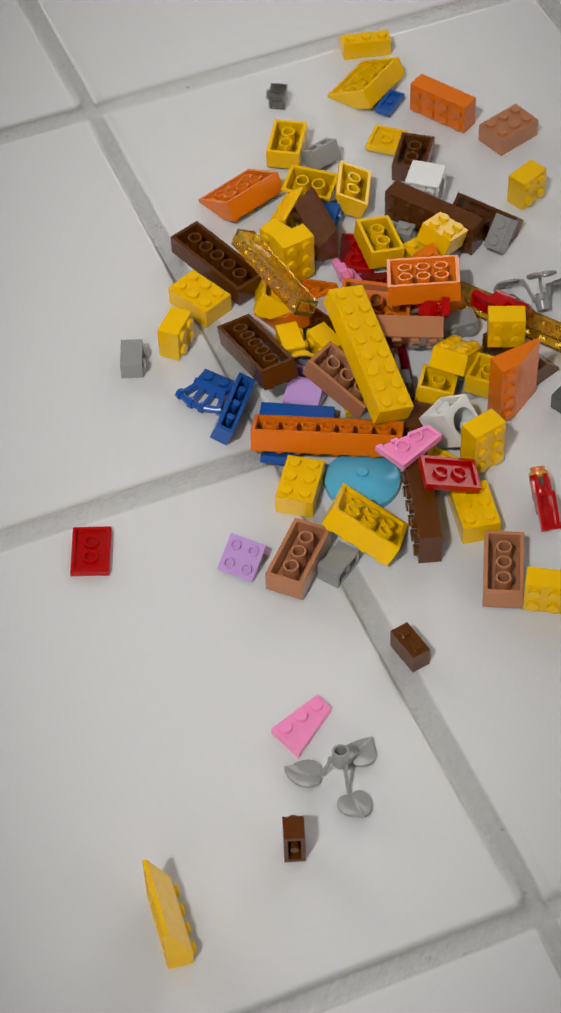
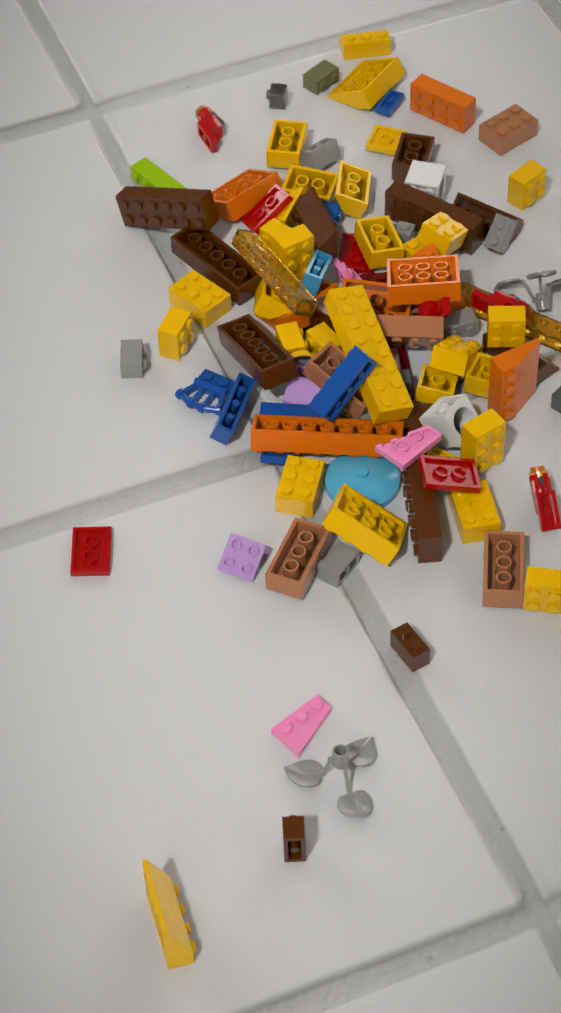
(150, 175): none -> lime brick
(167, 208): none -> reddish brown brick
(209, 127): none -> red plate
(266, 208): none -> red tile
(316, 271): none -> dark azure brick
(320, 77): none -> olive brick
(343, 383): none -> blue brick

